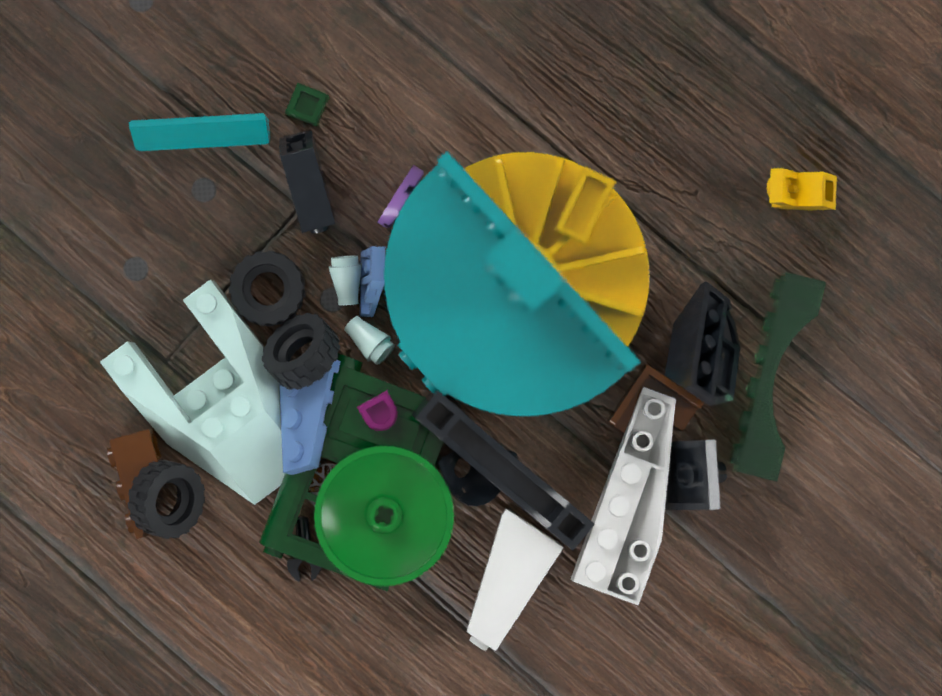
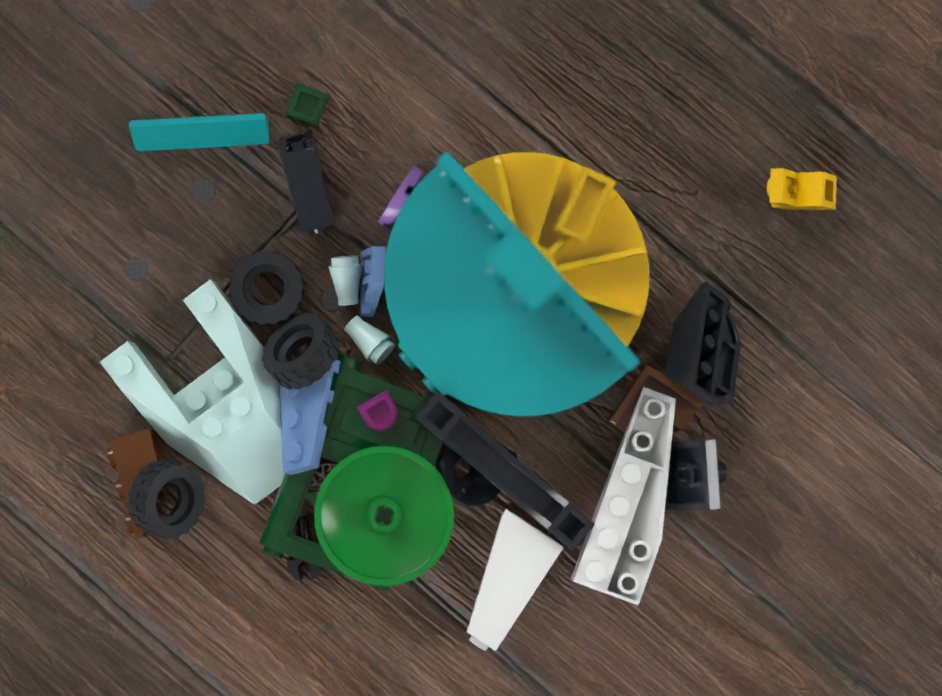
(760, 444): clear green arch -> none

